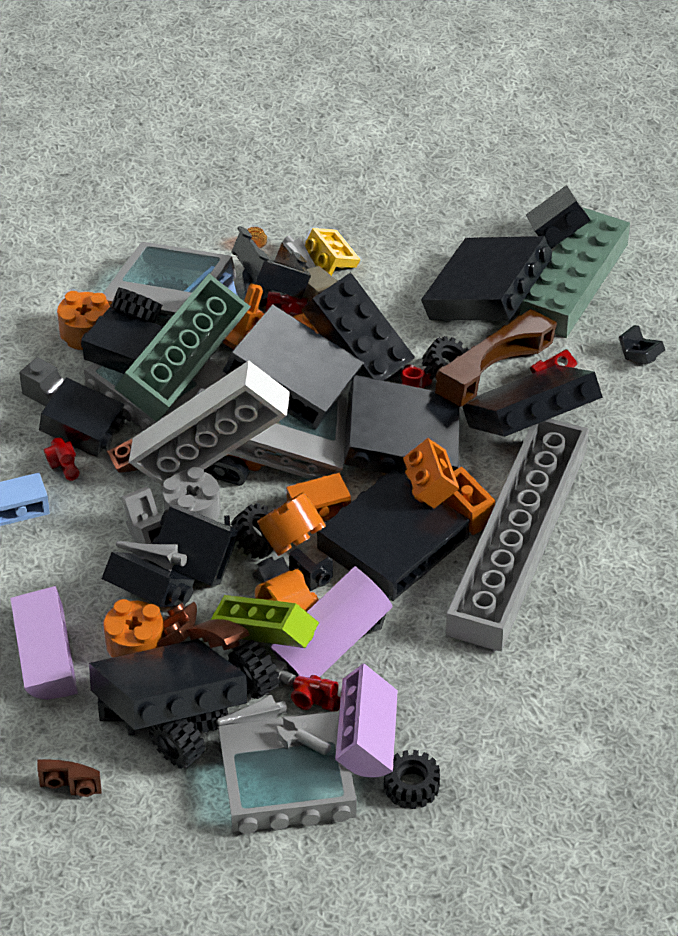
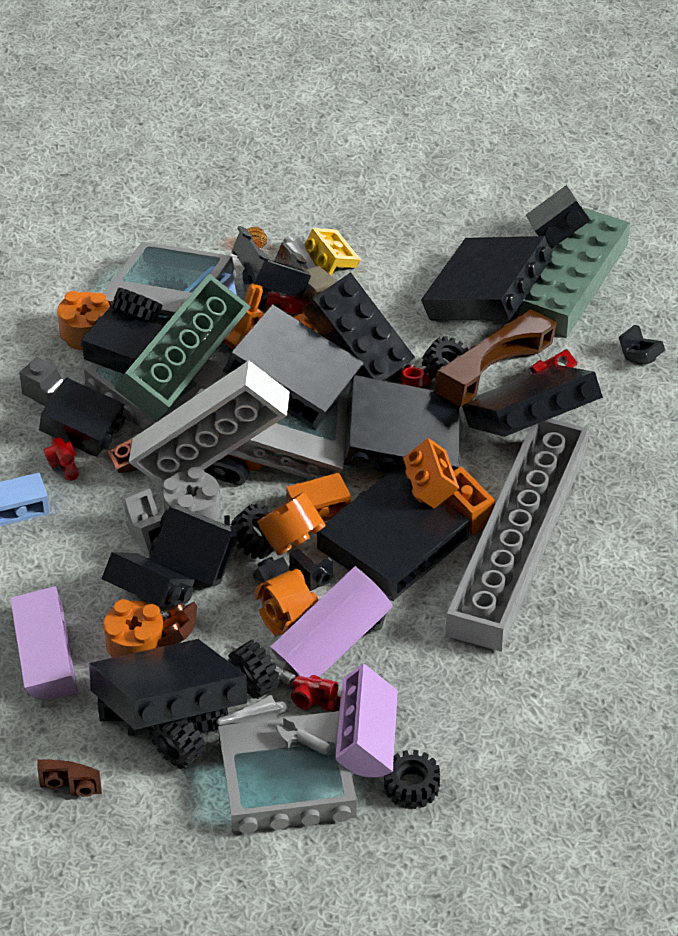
(162, 554): light grey piece -> none
(219, 633): copper slope -> none
(269, 620): lime brick -> none

